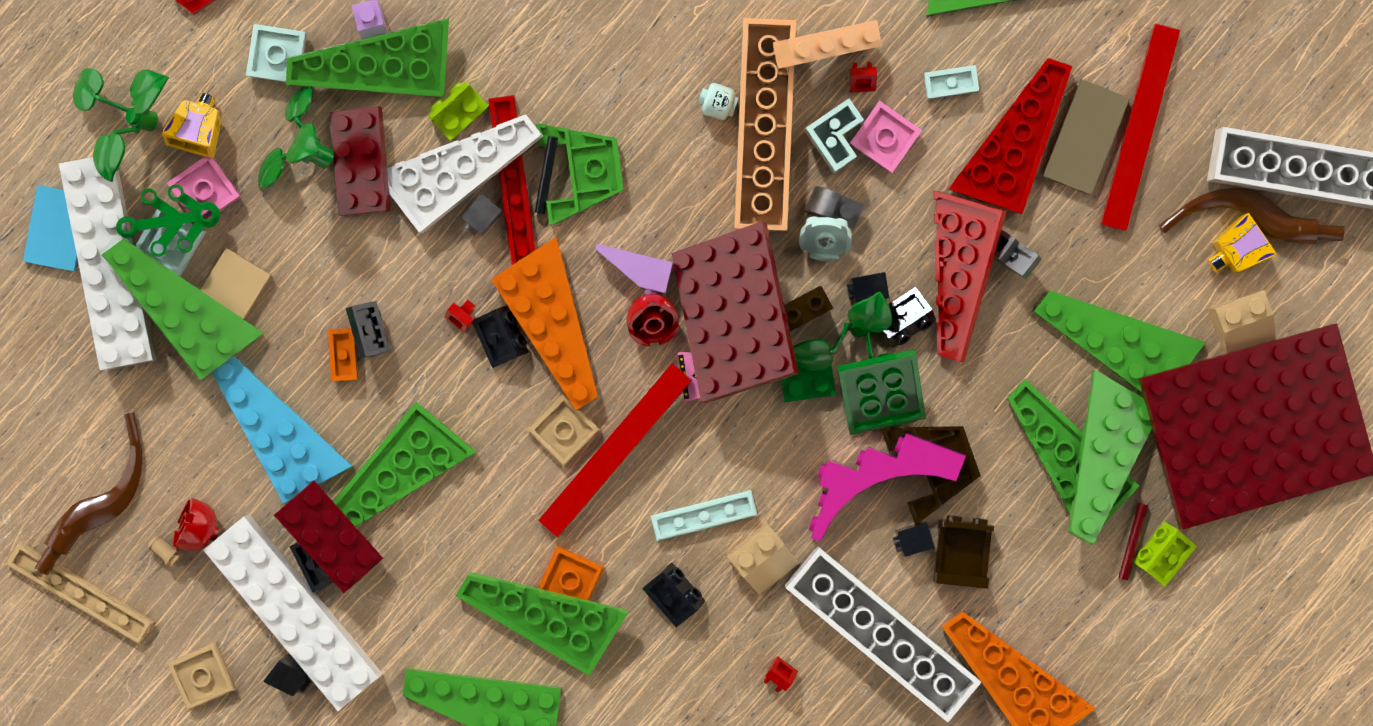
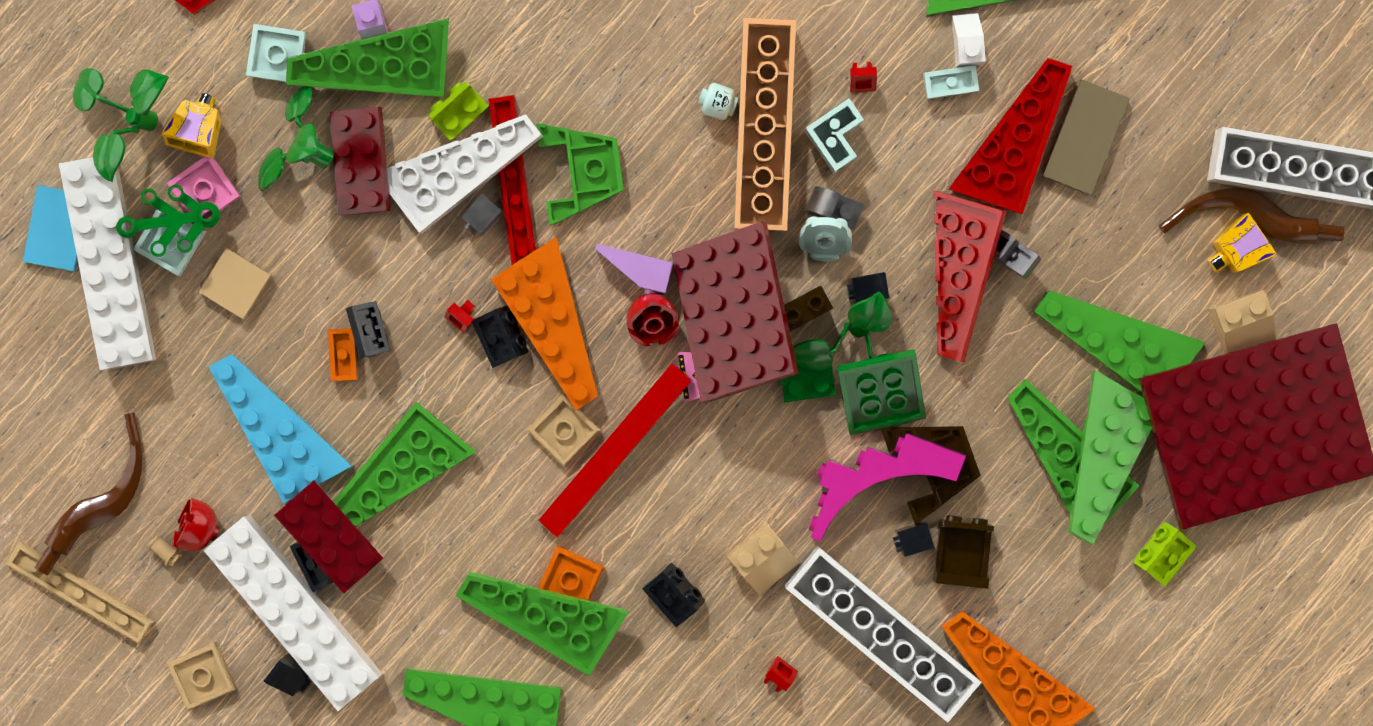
(190, 320): bright green wing -> none
(546, 174): black bar -> none
(704, 515): light aqua tile -> none
(827, 44): light nougat brick -> none
(885, 137): bright pink plate -> none
(909, 316): black bracket -> none
(968, 40): none -> white slope
(1133, 541): dark red bar -> none
(1140, 127): red tile -> none

